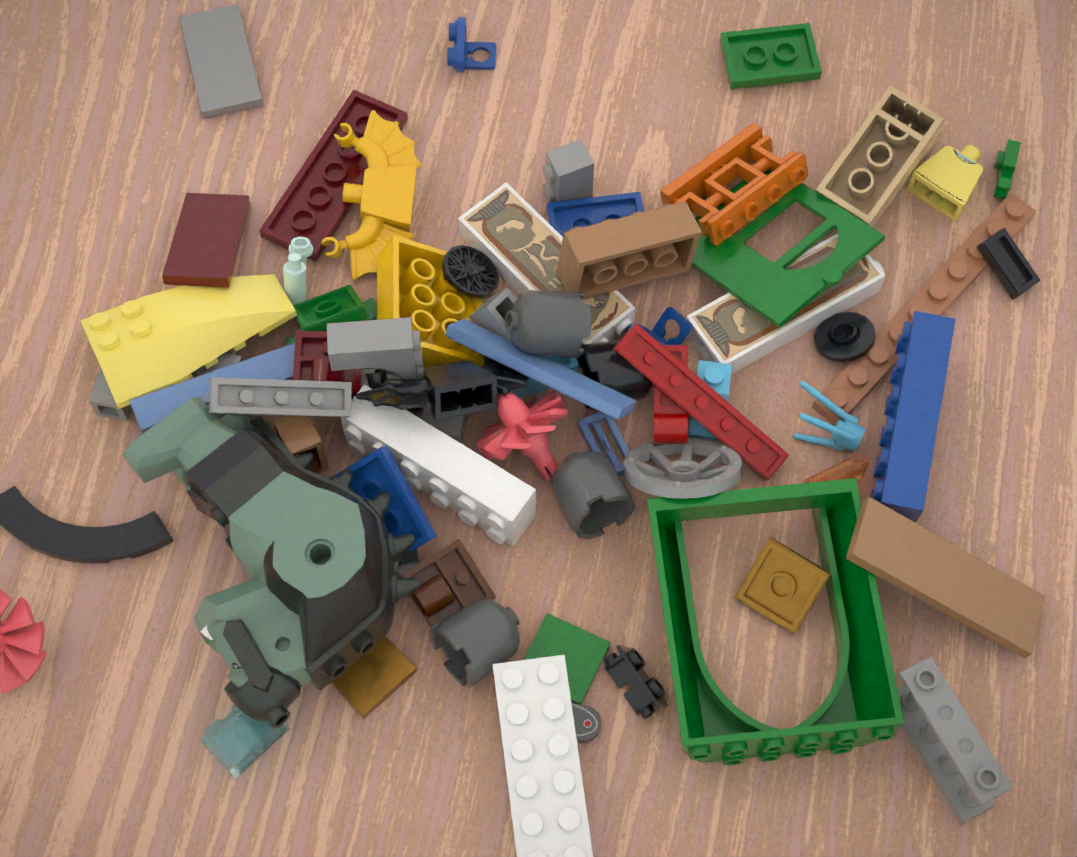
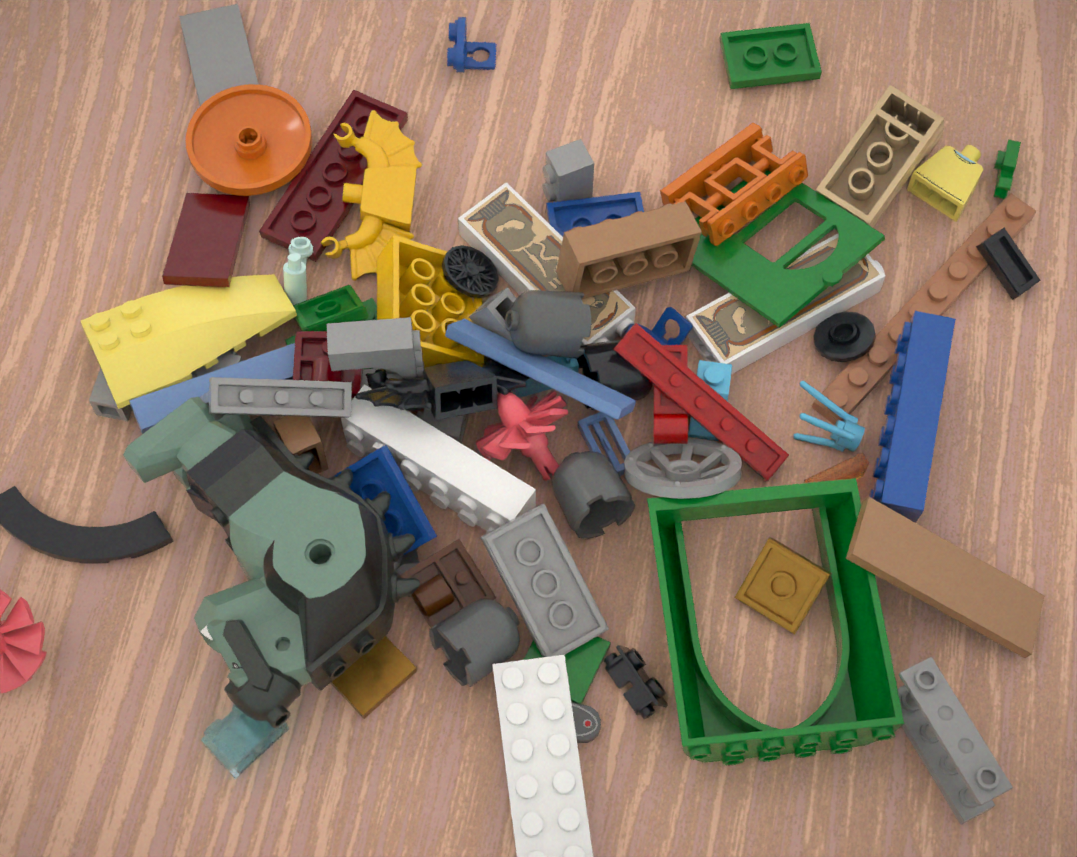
(249, 140): none -> orange dish
(544, 582): none -> light grey tile

